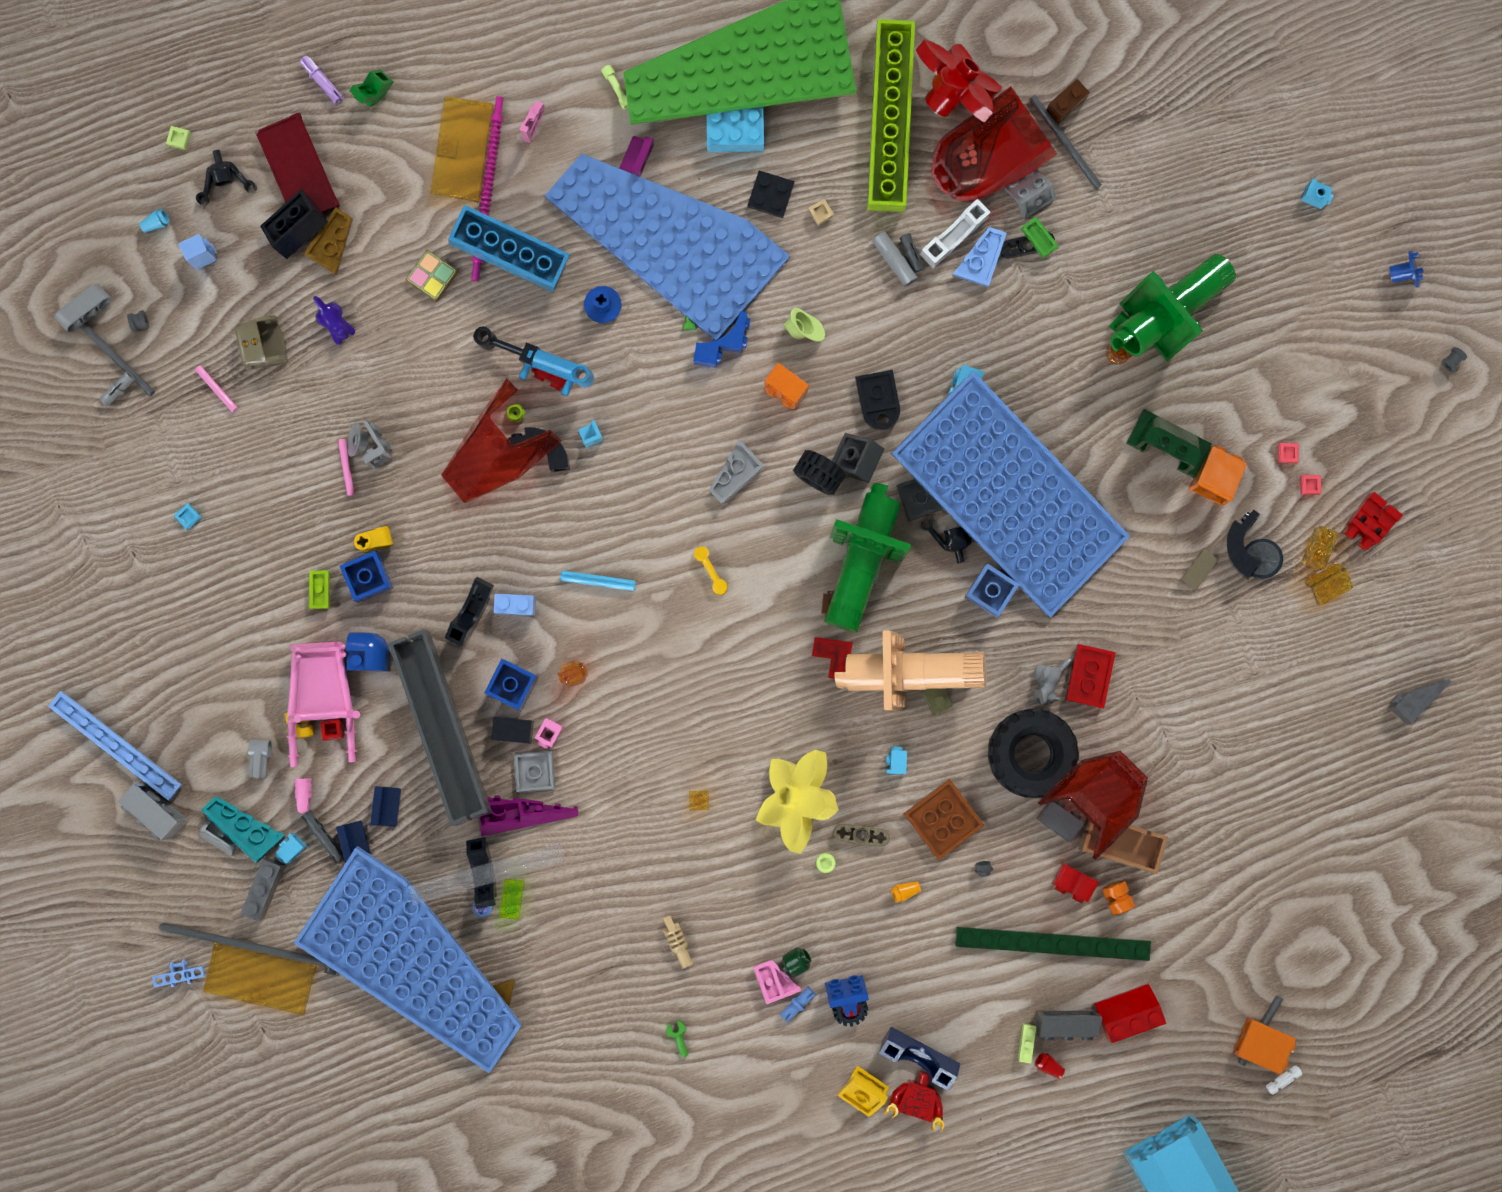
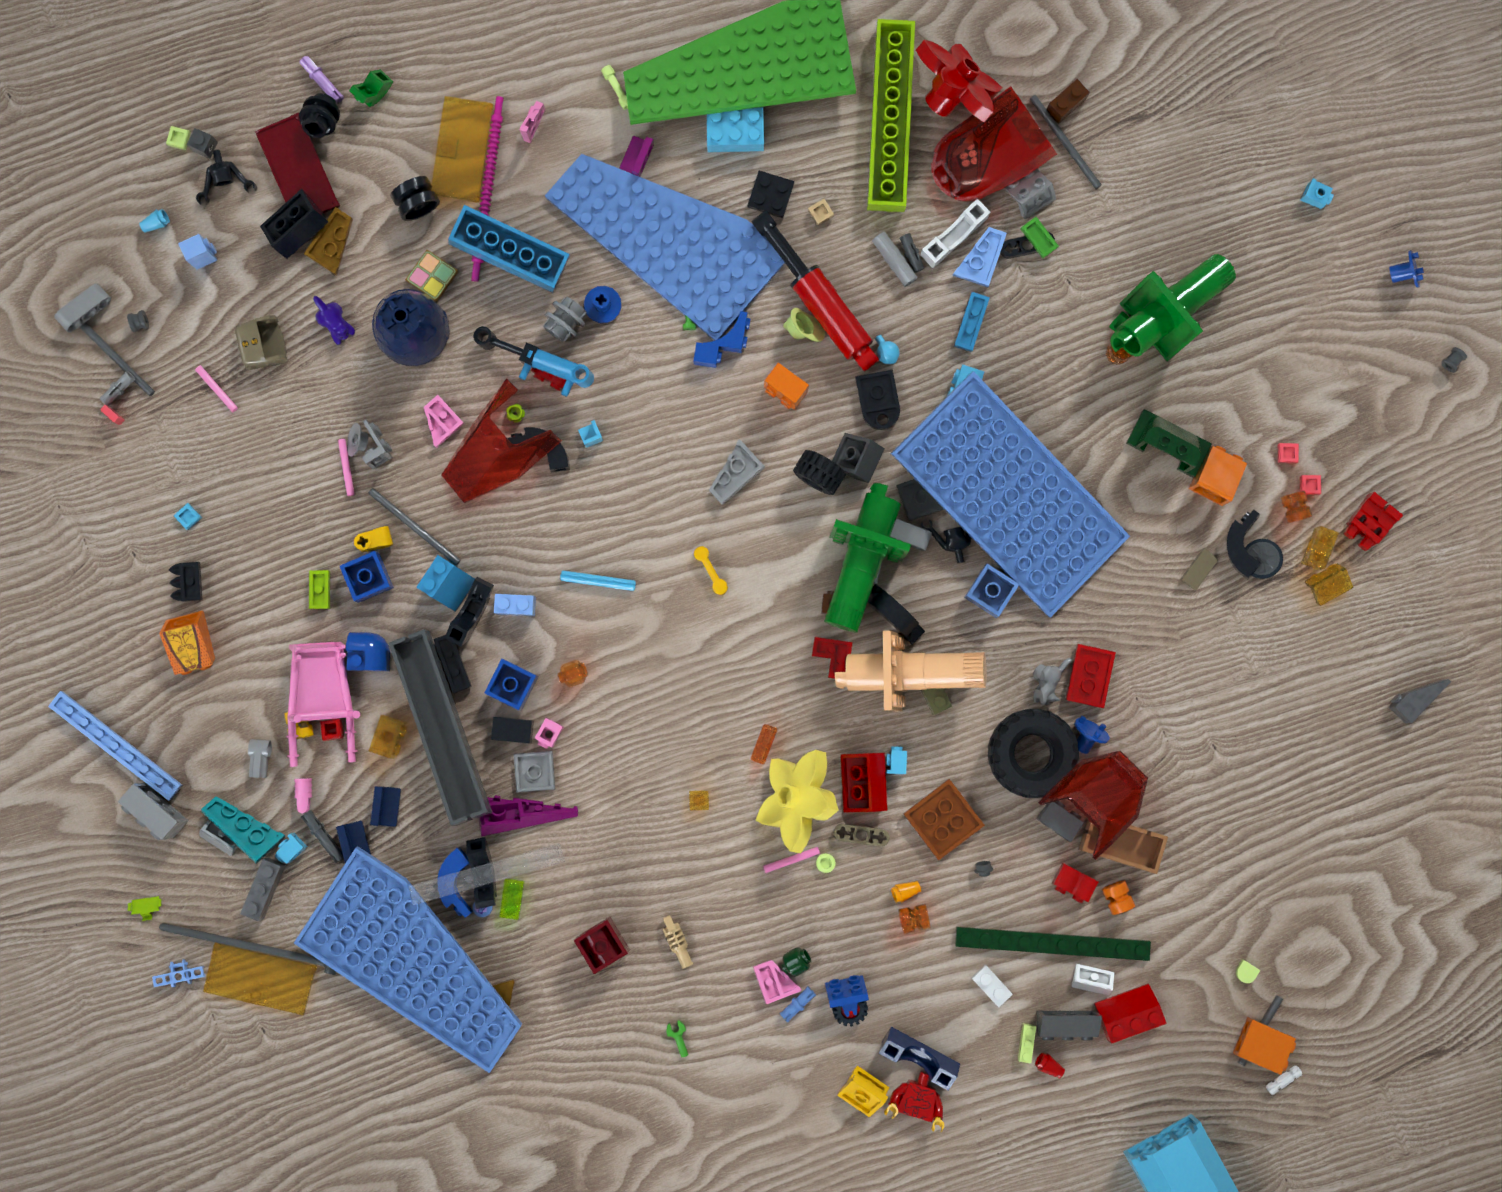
(112, 415): none -> coral tile
(144, 907): none -> lime piece
(188, 581): none -> black plate
(188, 643): none -> slope
(202, 143): none -> dark grey brick
(319, 115): none -> black piece
(380, 745): none -> clear yellow brick
(414, 526): none -> dark grey piece
(415, 198): none -> black wheel
(418, 336): none -> dark blue piece
(441, 420): none -> bright pink wing
(446, 583): none -> dark azure slope
(452, 664): none -> black plate
(455, 862): none -> blue arch
(564, 319): none -> light grey piece
(602, 945): none -> dark red brick
(764, 744): none -> clear orange slope
(792, 859): none -> bright pink bar
(821, 298): none -> red piece
(864, 782): none -> red slope
(887, 351): none -> medium azure piece
(895, 614): none -> black arch
(911, 534): none -> light grey beam
(914, 918): none -> clear orange wheel
(971, 321): none -> dark azure plate
(992, 986): none -> white plate
(1089, 734): none -> blue piece
(1093, 979): none -> white slope
(1246, 972): none -> yellowish green tile
(1298, 513): none -> clear orange wheel

